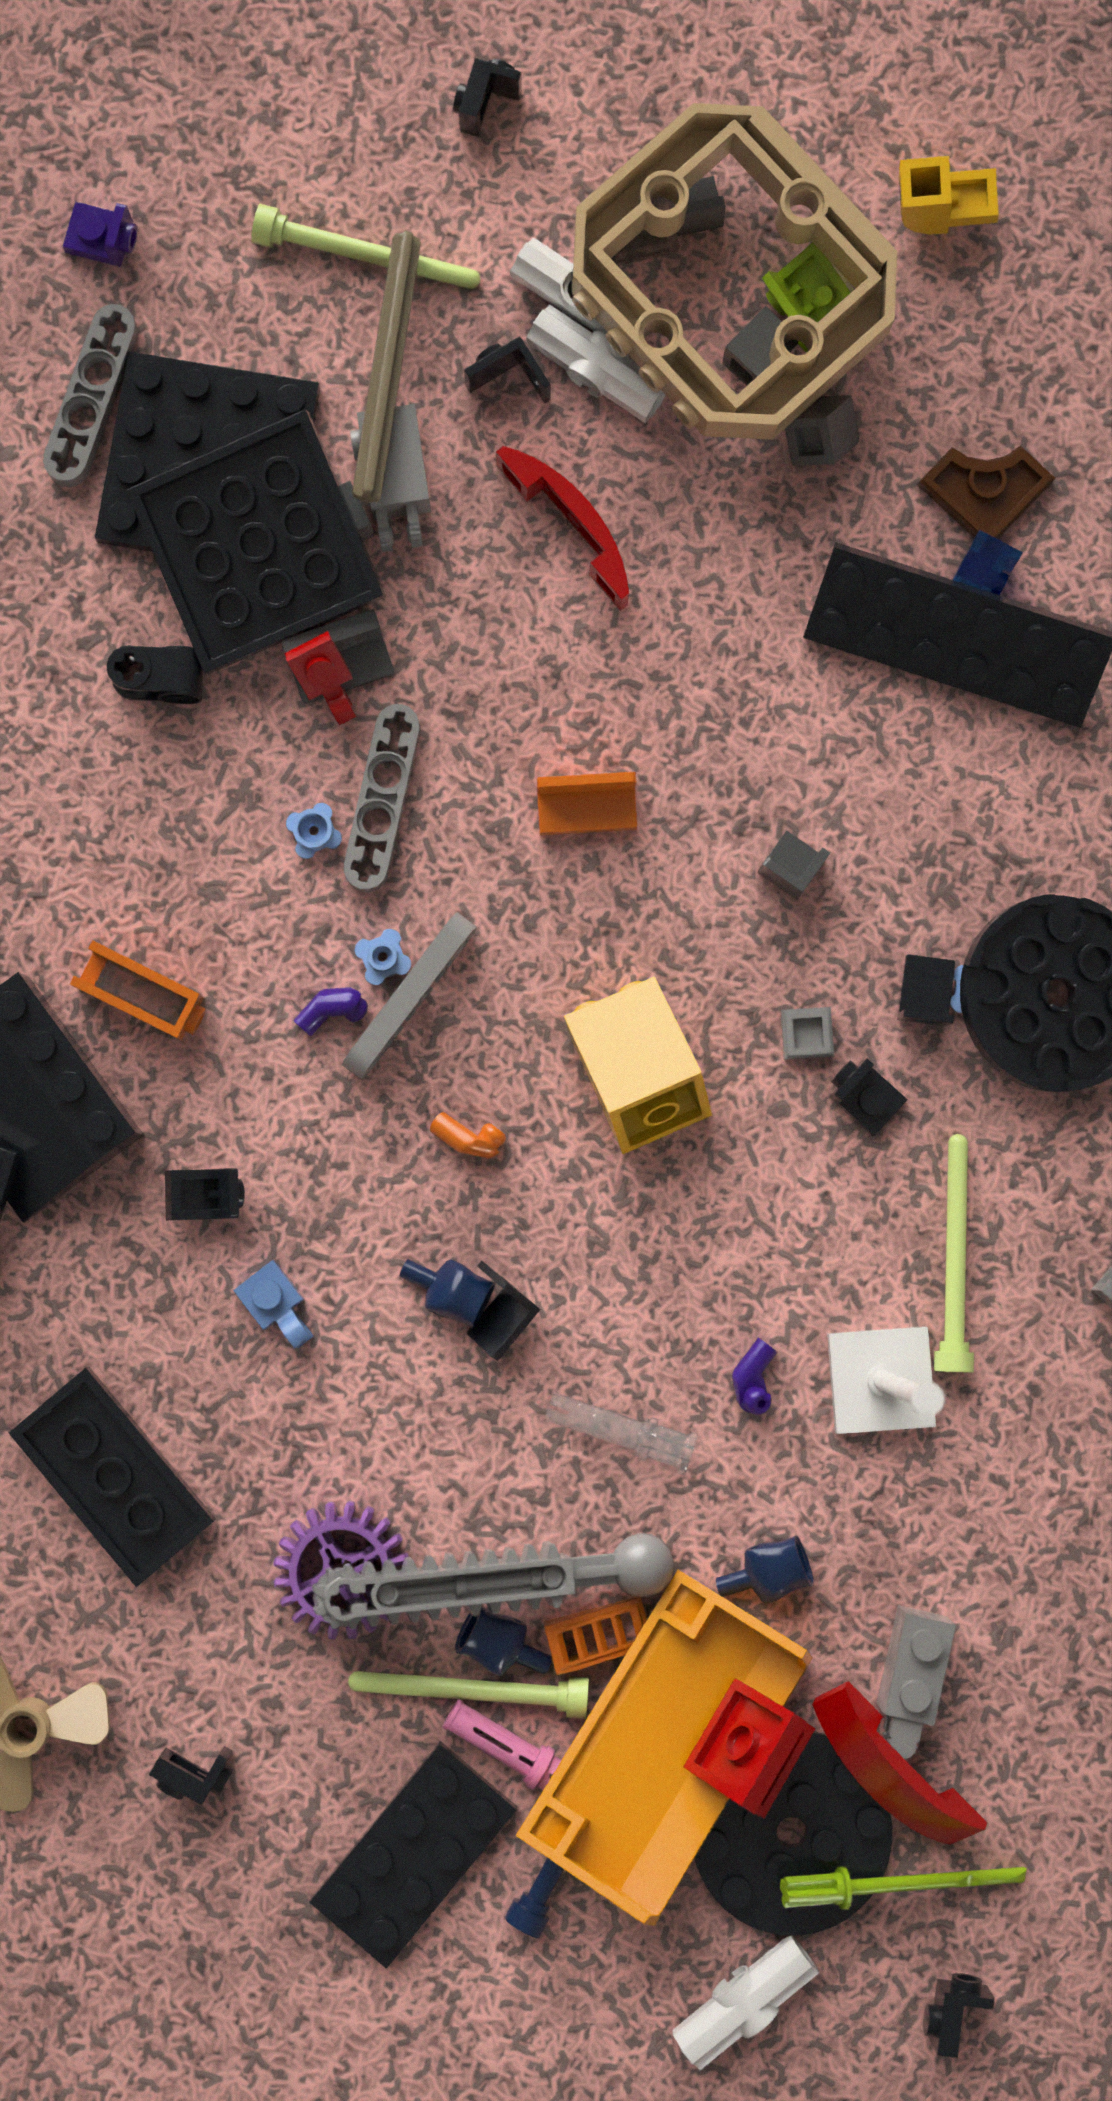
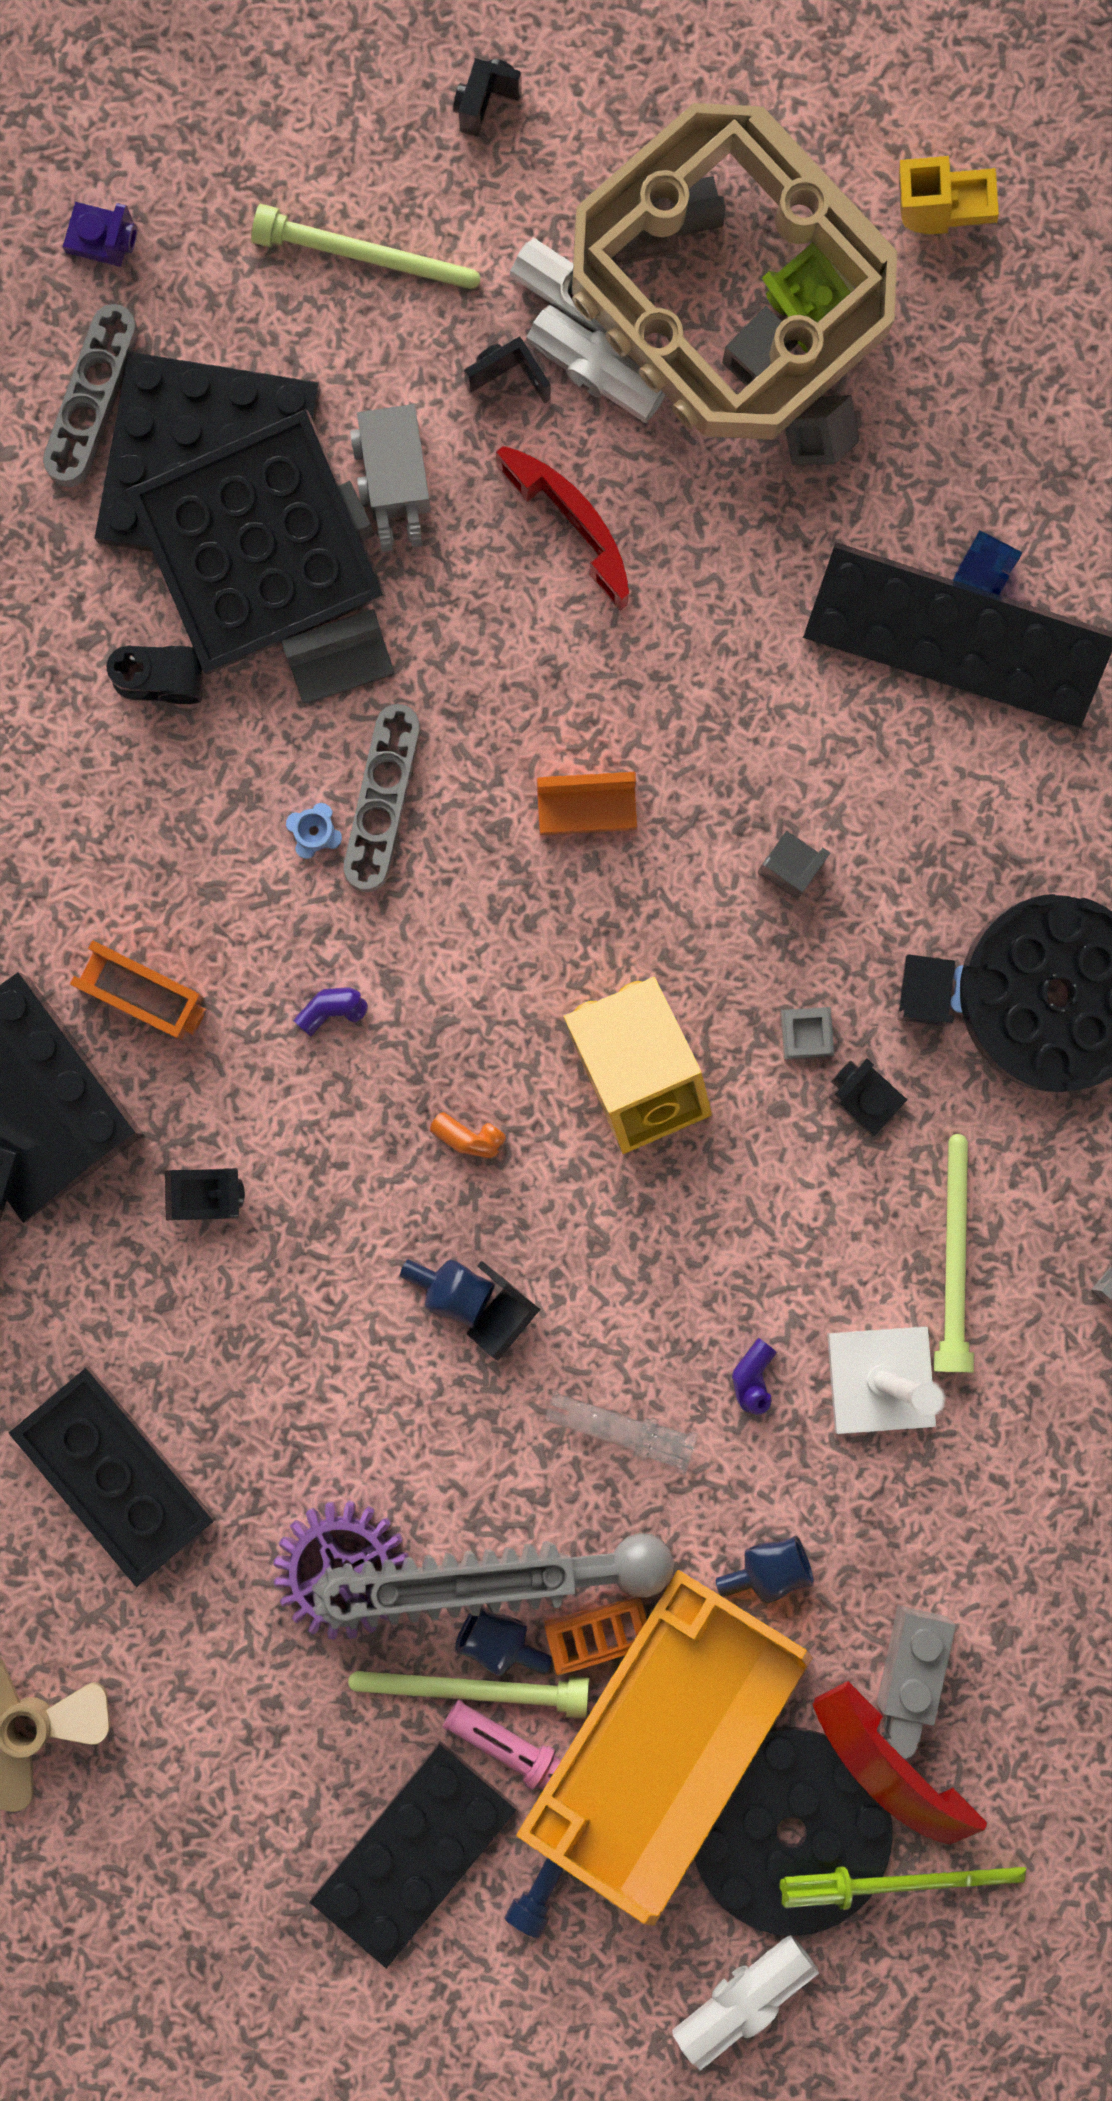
(183, 1778): black bracket -> none
(271, 1299): medium blue plate -> none
(323, 671): red plate -> none
(375, 969): light blue plate -> none
(386, 368): dark tan axle -> none
(409, 995): light grey beam -> none
(749, 1748): red bracket -> none
(944, 2017): black bracket -> none
(986, 492): reddish brown tile -> none

